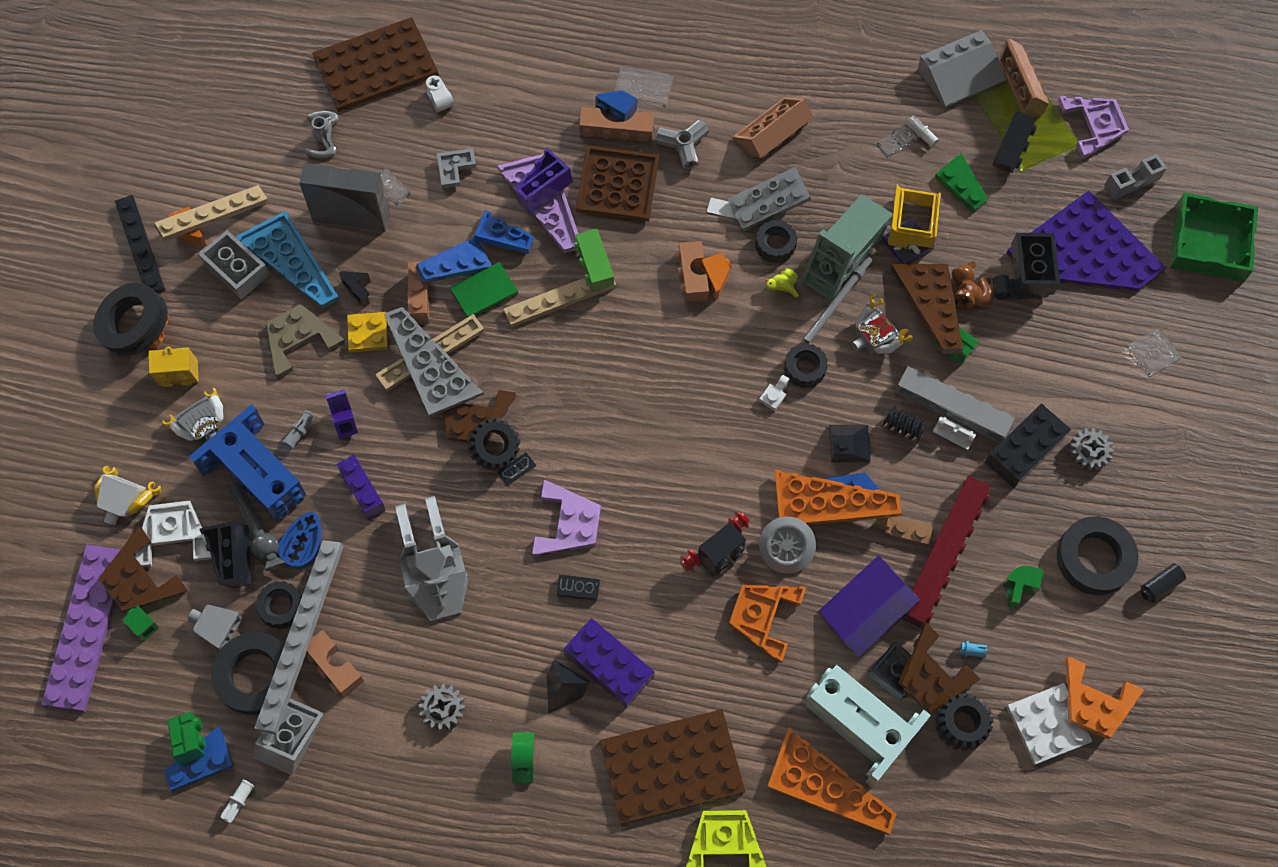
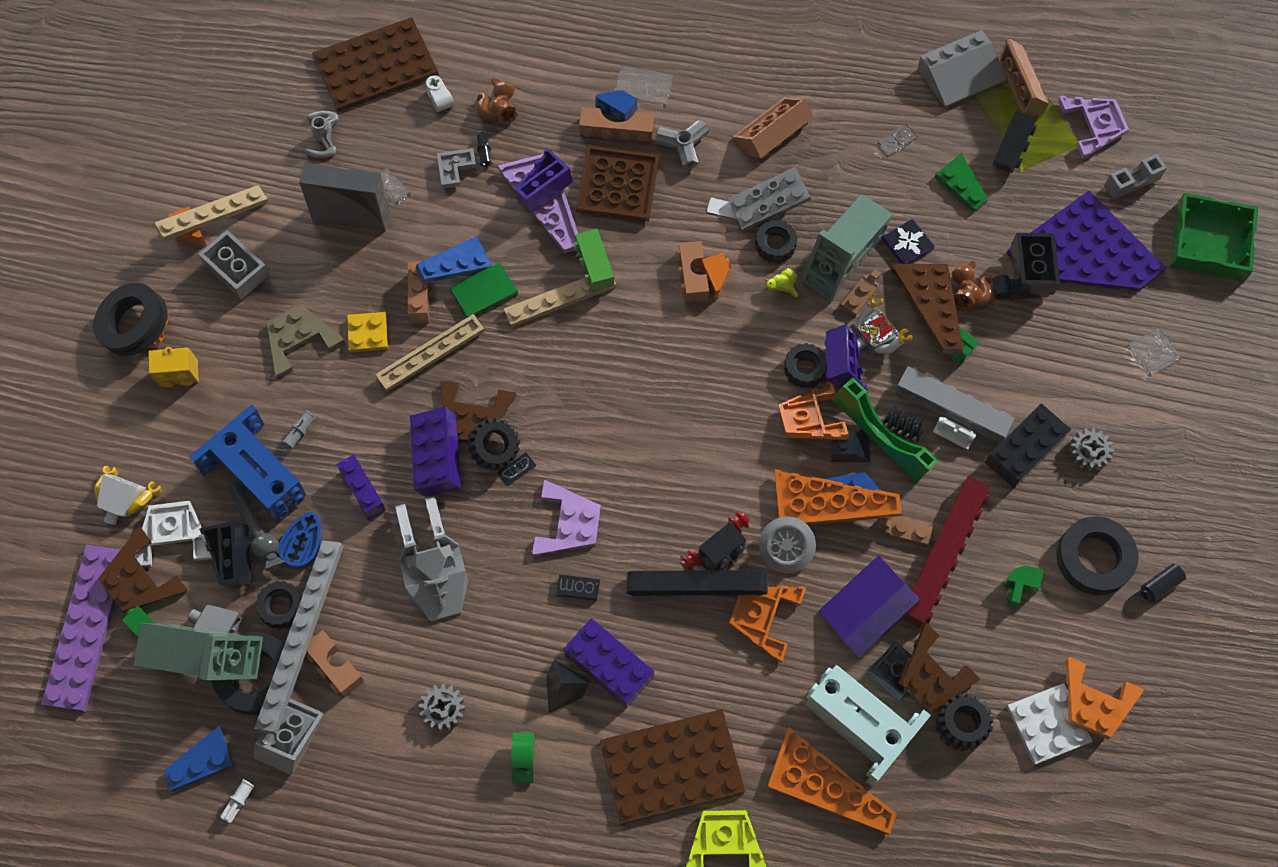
(139, 243): black plate -> none
(186, 738): green brick -> none
(198, 652): none -> sand green brick
(199, 419): torso -> none
(285, 251): dark azure wing -> none
(342, 413): dark purple brick -> none
(356, 283): black slope -> none
(432, 370): light grey wing -> none
(435, 451): none -> dark purple brick
(484, 149): none -> black axle
(498, 108): none -> dark orange animal
(499, 234): blue wing -> none
(697, 583): none -> black beam
(774, 395): white plate -> none
(803, 417): none -> orange wing
(842, 356): none -> dark purple wedge
(858, 273): light grey bar -> none
(861, 293): none -> medium nougat hinge
(903, 236): yellow piece -> none
(910, 457): none -> green arch
(922, 131): white axle -> none
(973, 649): medium azure pin -> none

